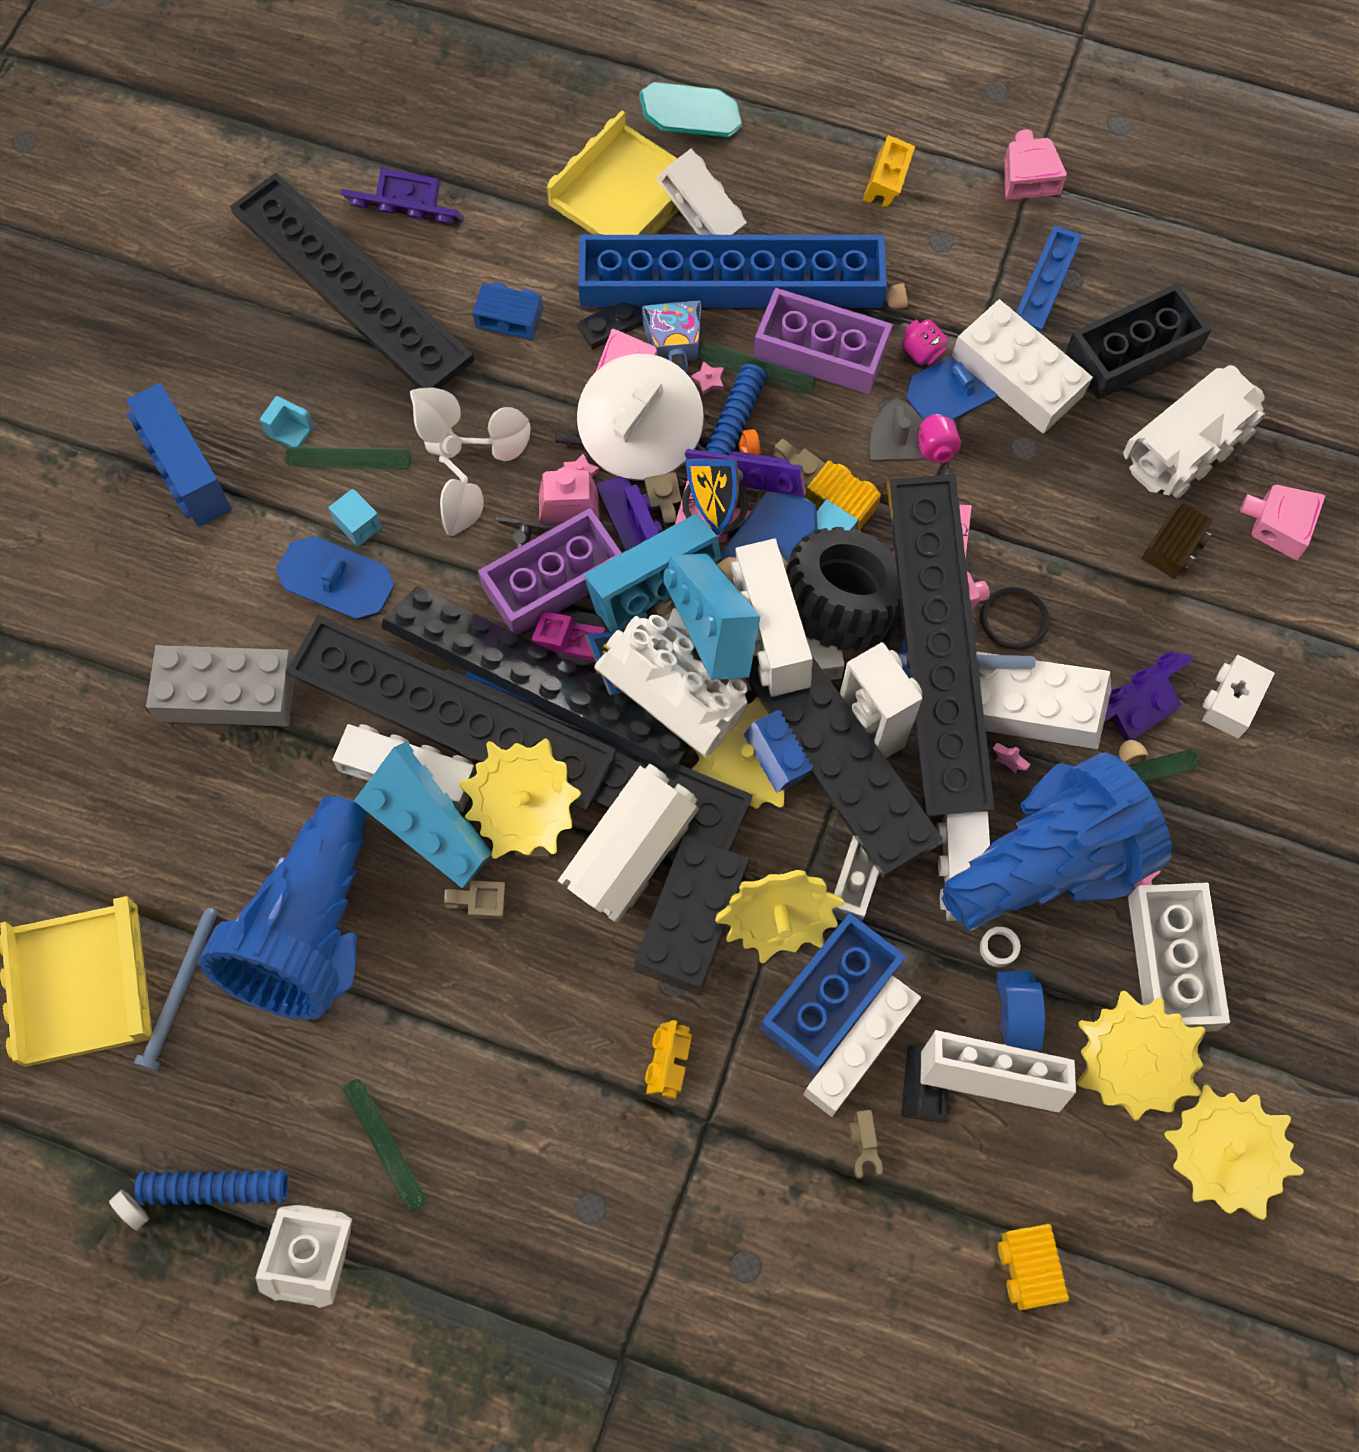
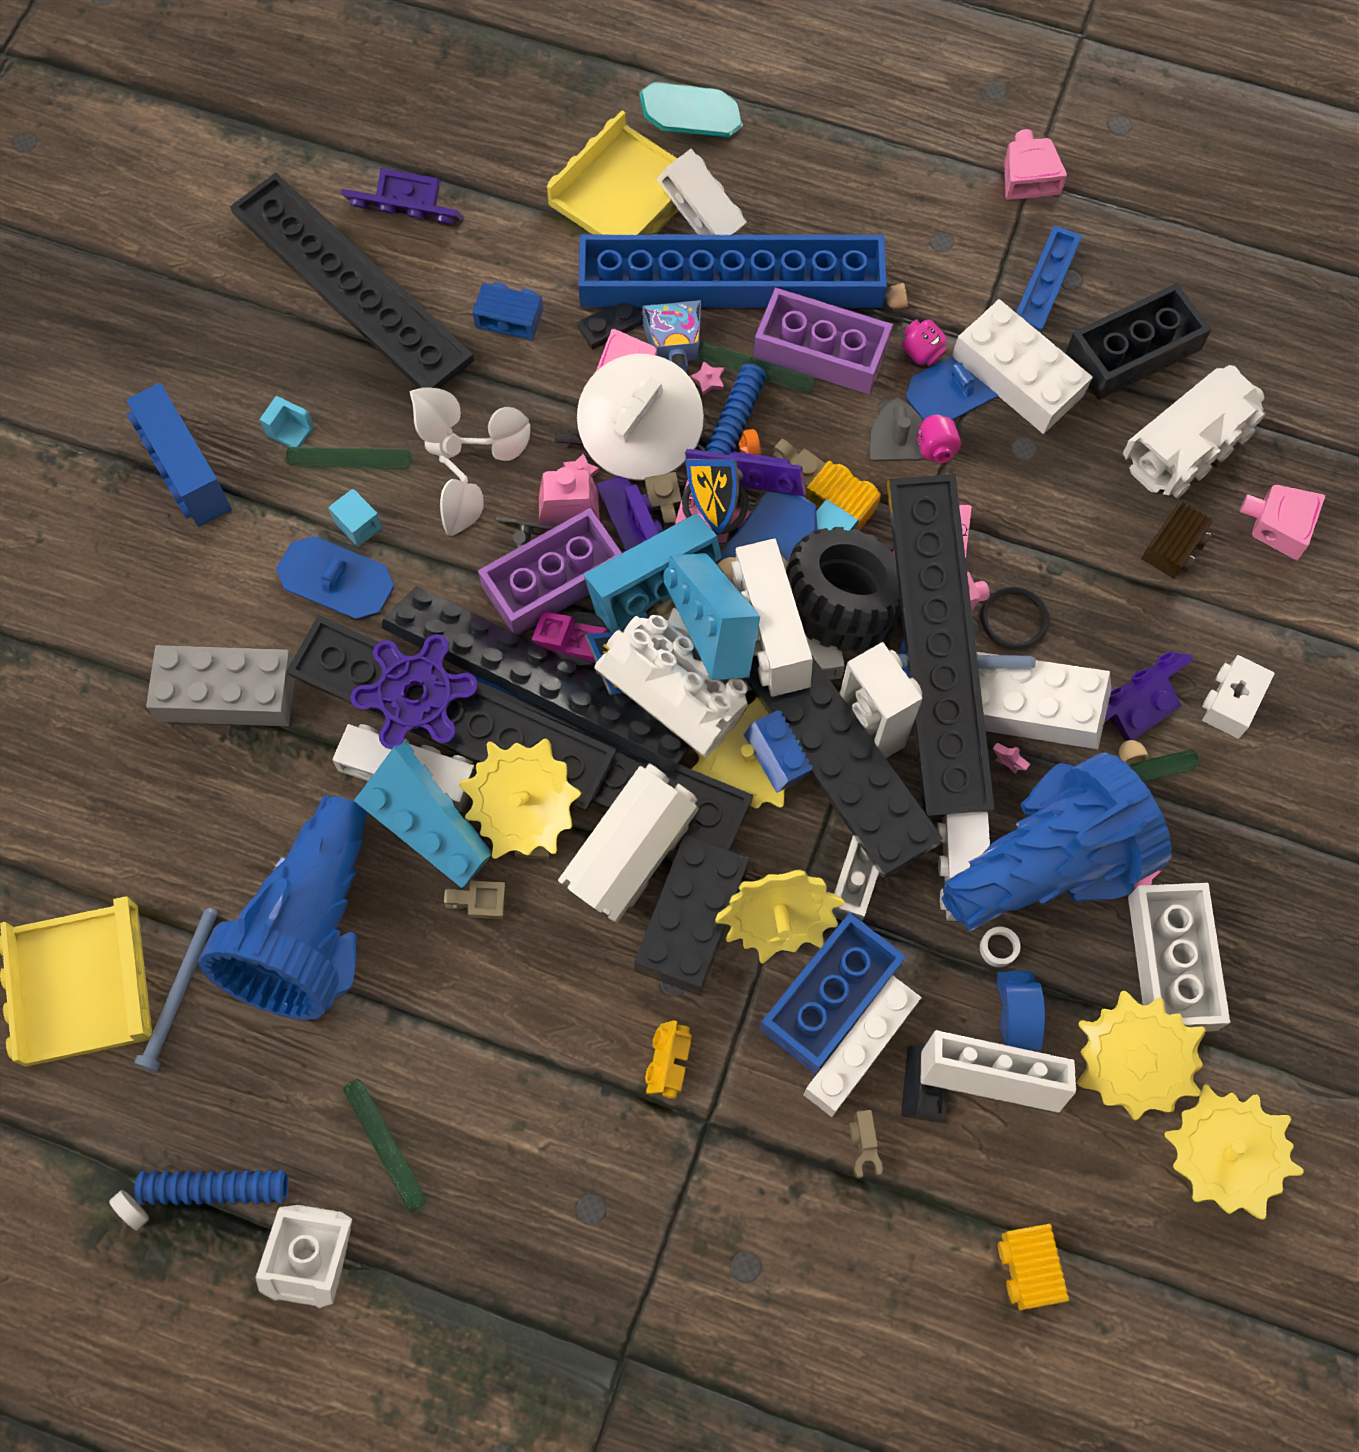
(403, 672): none -> dark purple plate
(889, 170): yellow hinge -> none

